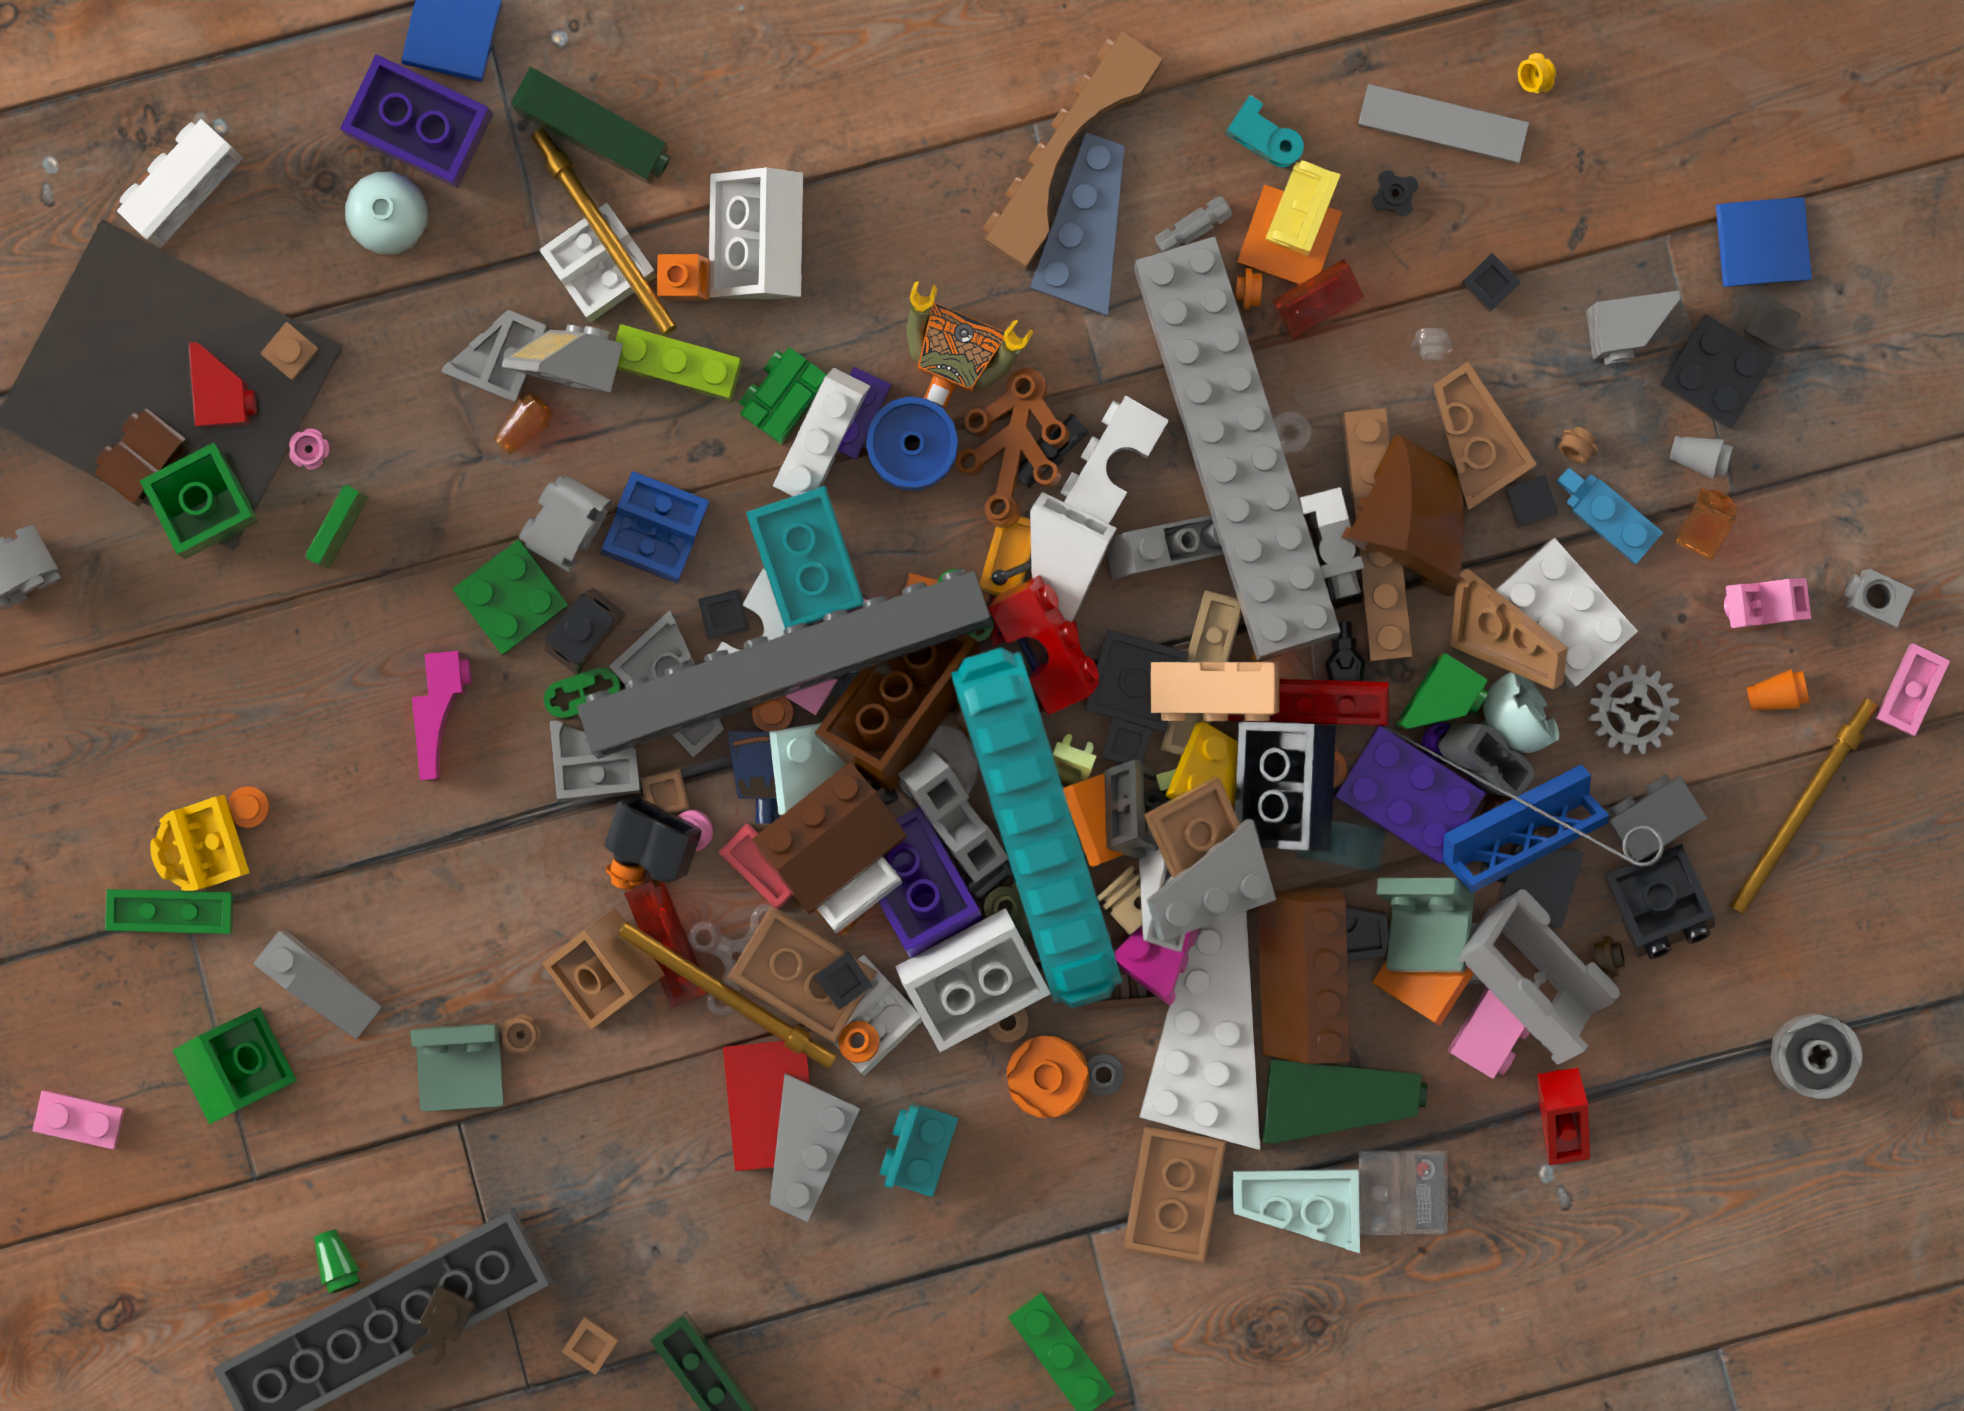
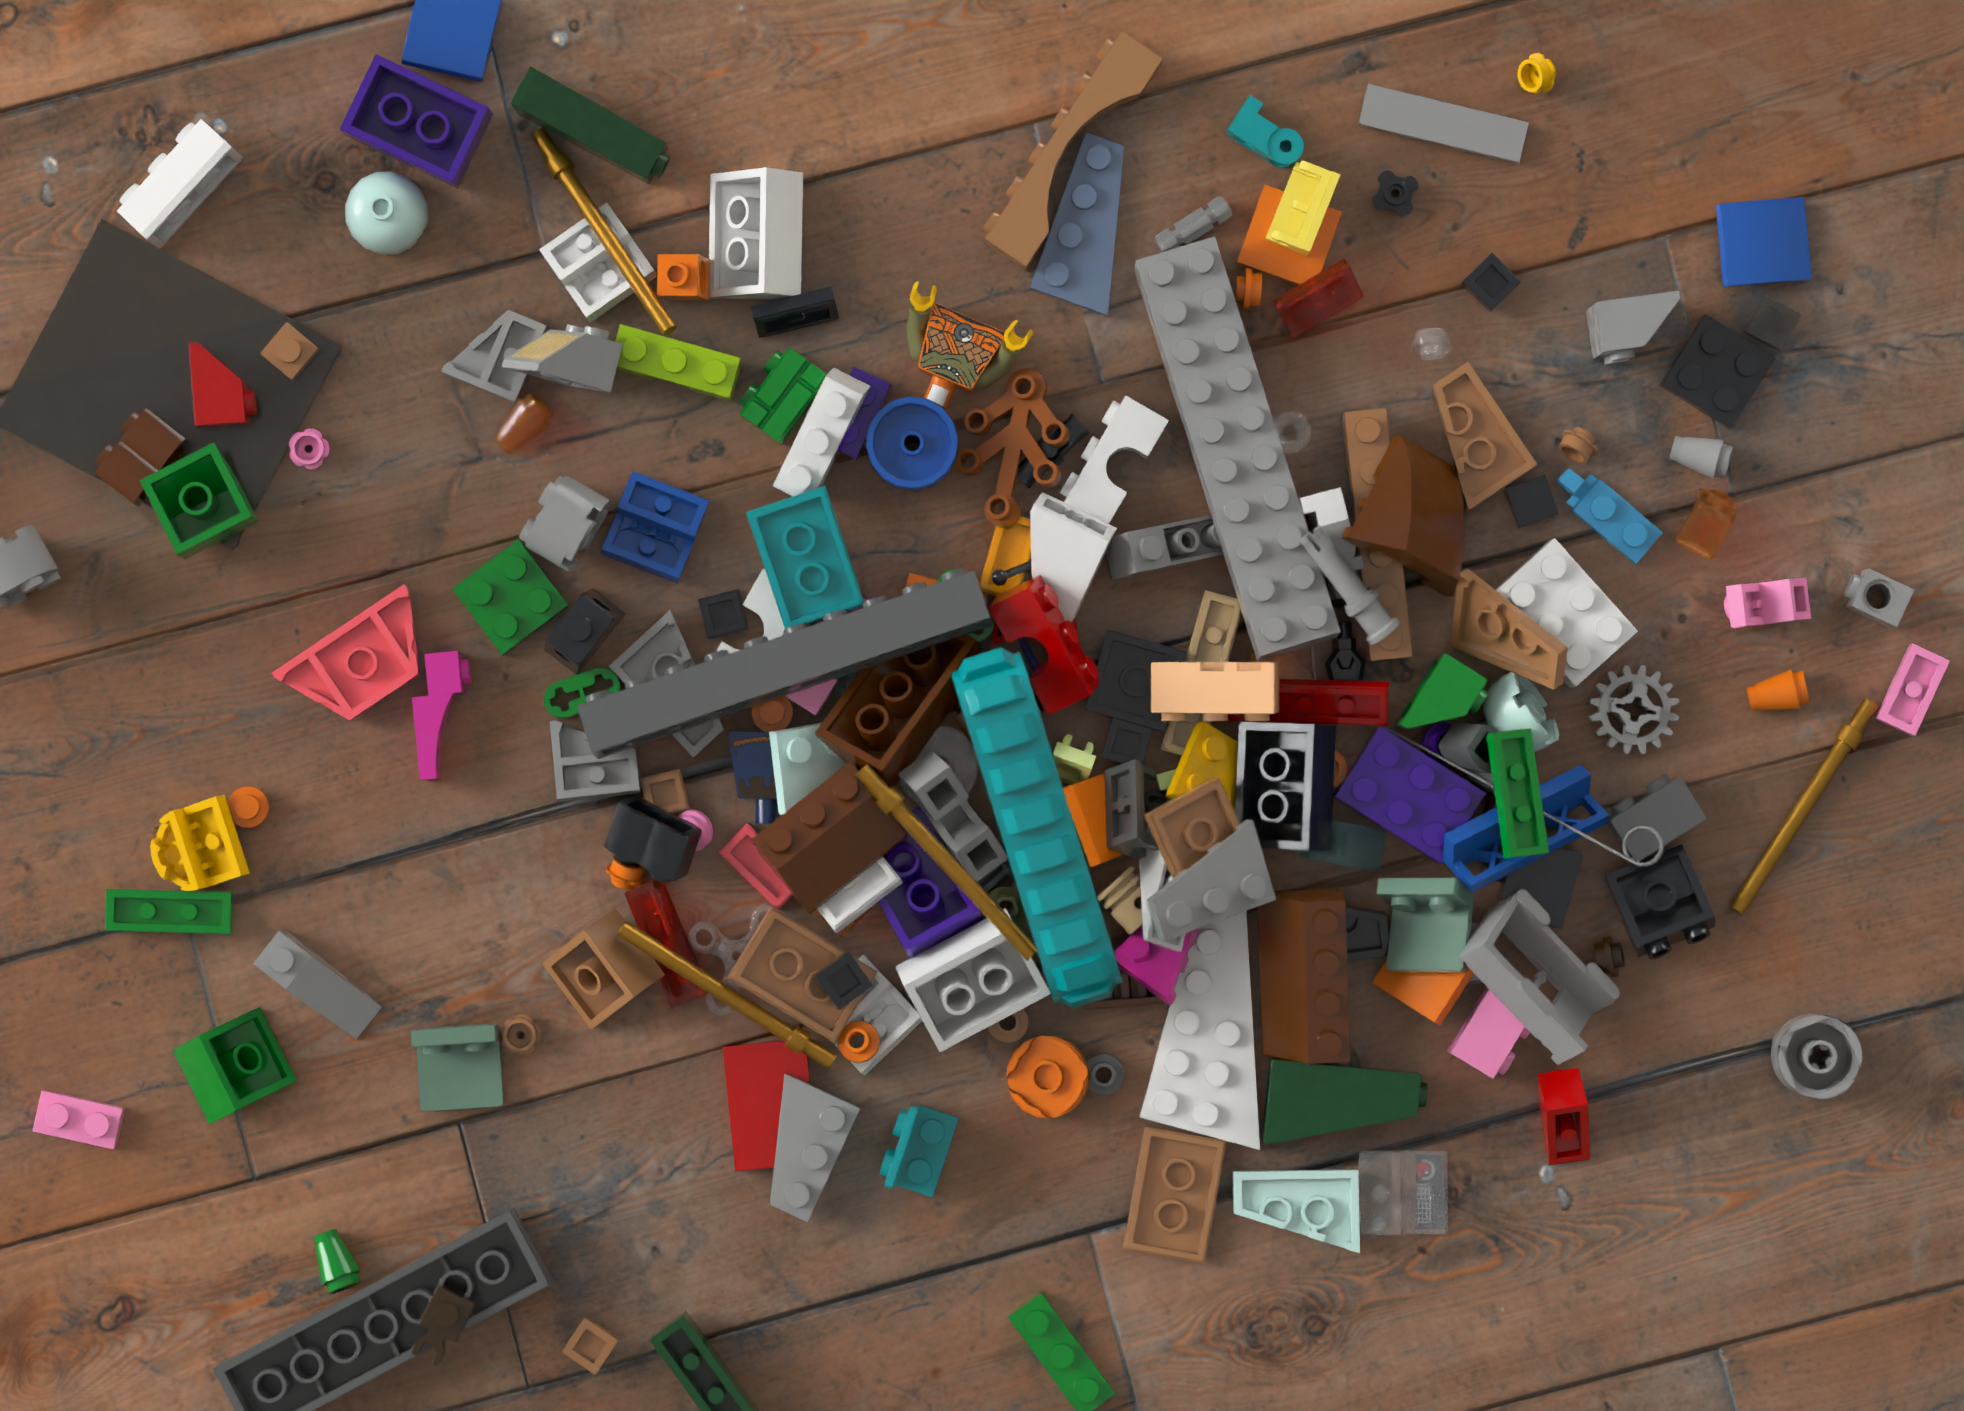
(336, 526): green tile -> none
(359, 659): none -> coral wing
(795, 312): none -> black tile
(891, 801): none -> pearl gold bar
(1359, 600): none -> light grey pin
(1517, 793): none -> green plate

